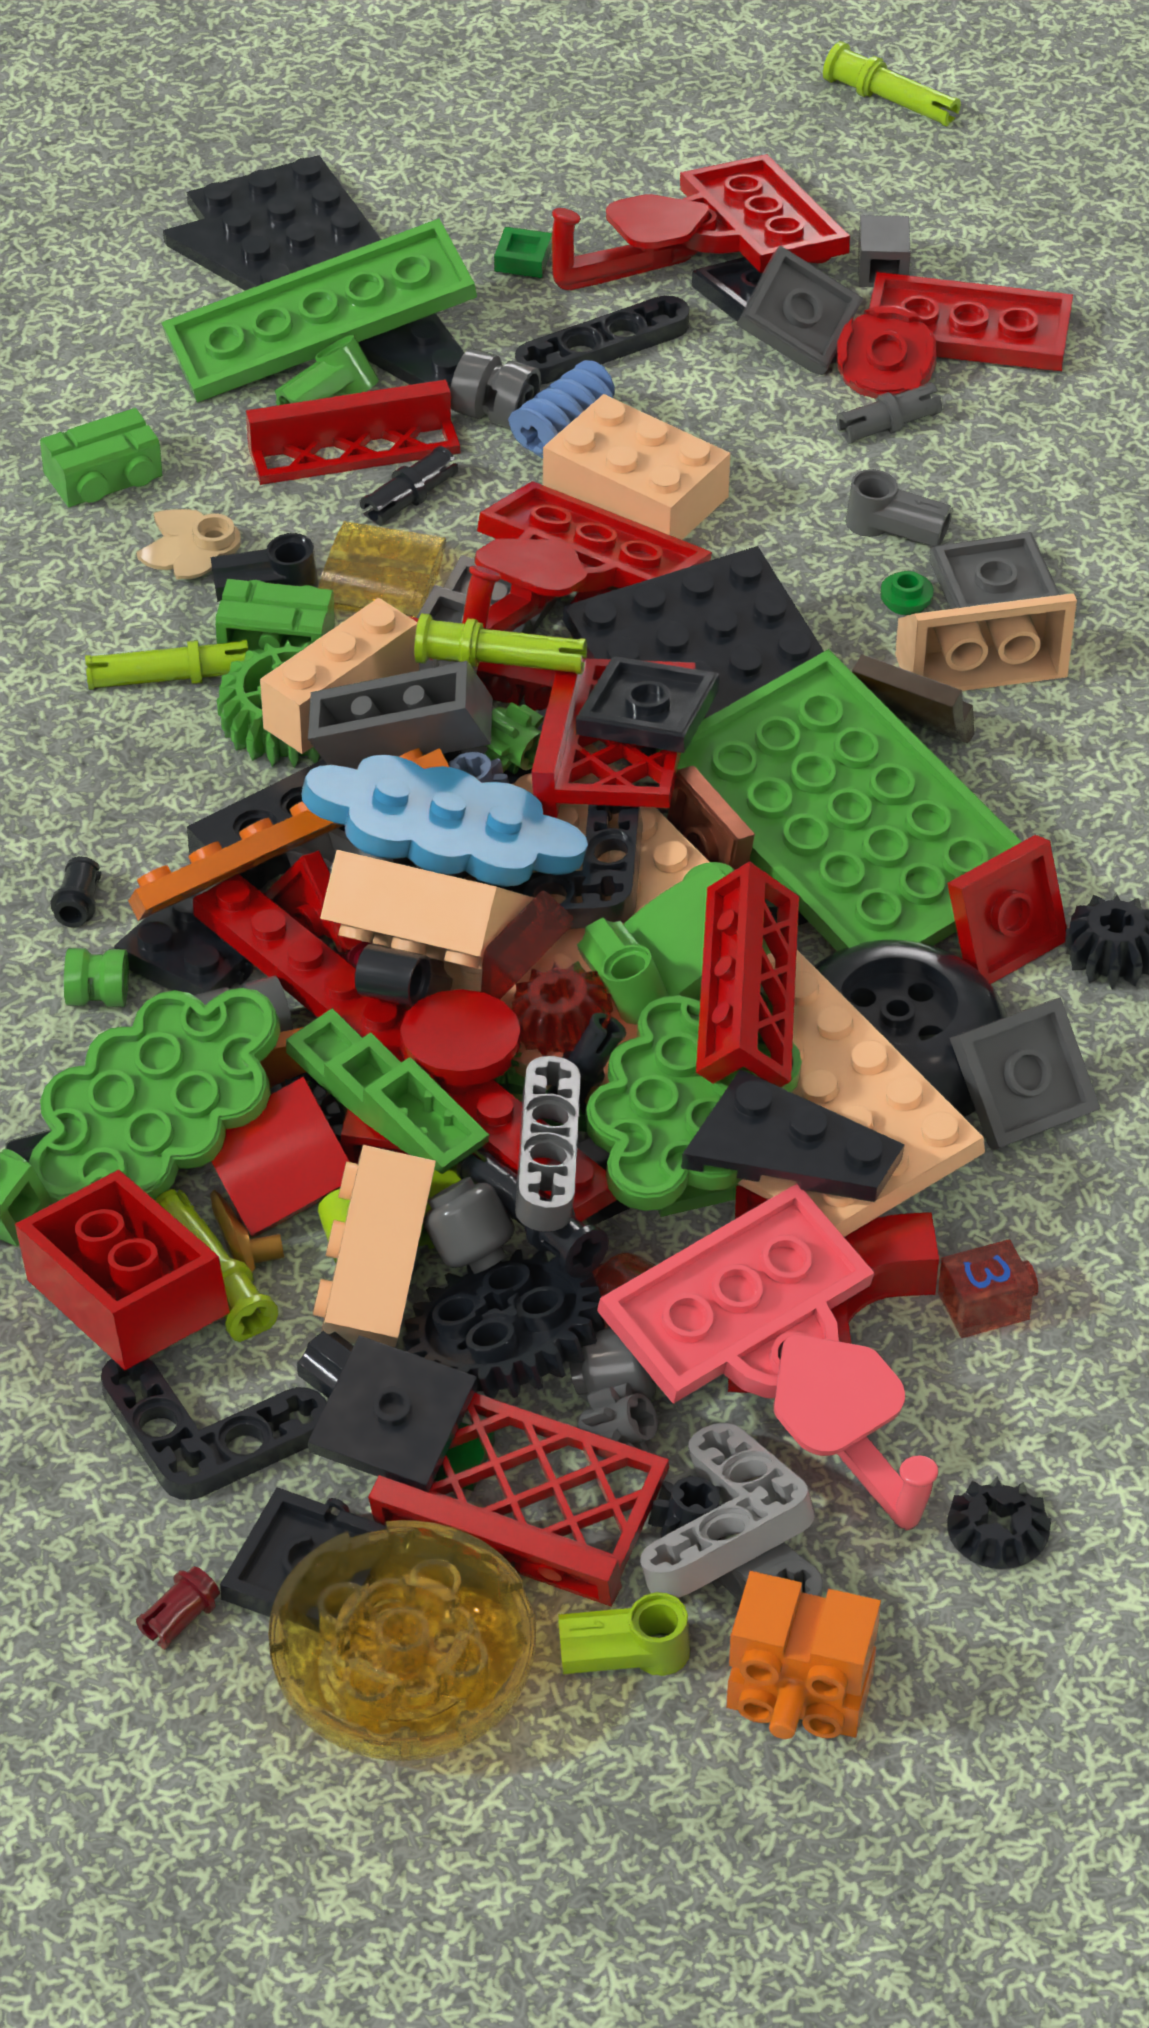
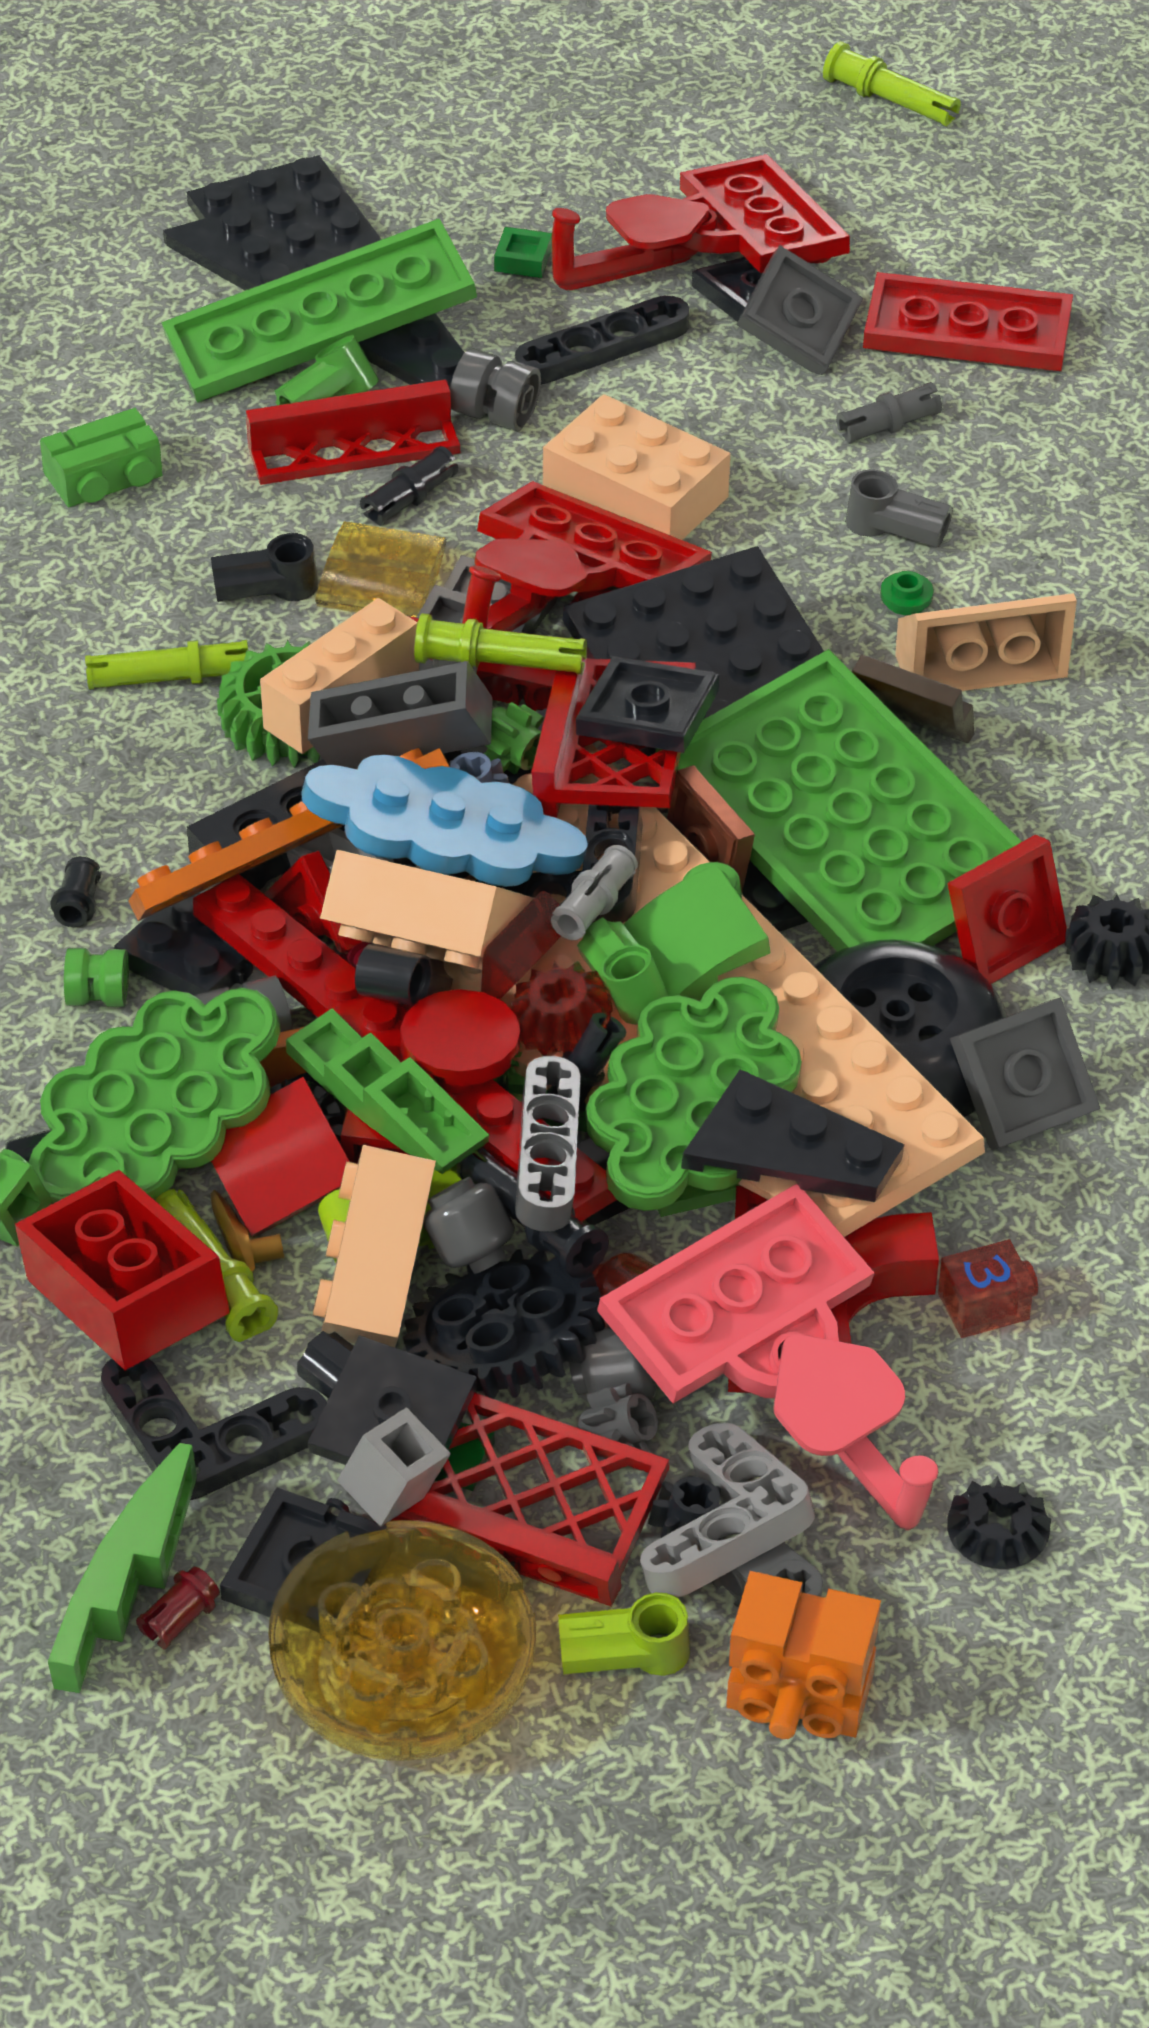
(131, 1554): none -> bright green slope
(190, 542): tan plate -> none
(273, 614): bright green brick -> none
(393, 1466): none -> light grey brick
(559, 405): medium blue piece -> none
(594, 892): none -> light grey pin
(735, 969): red fence -> none
(882, 247): brick -> none
(886, 351): red tile -> none
(992, 571): dark grey plate -> none

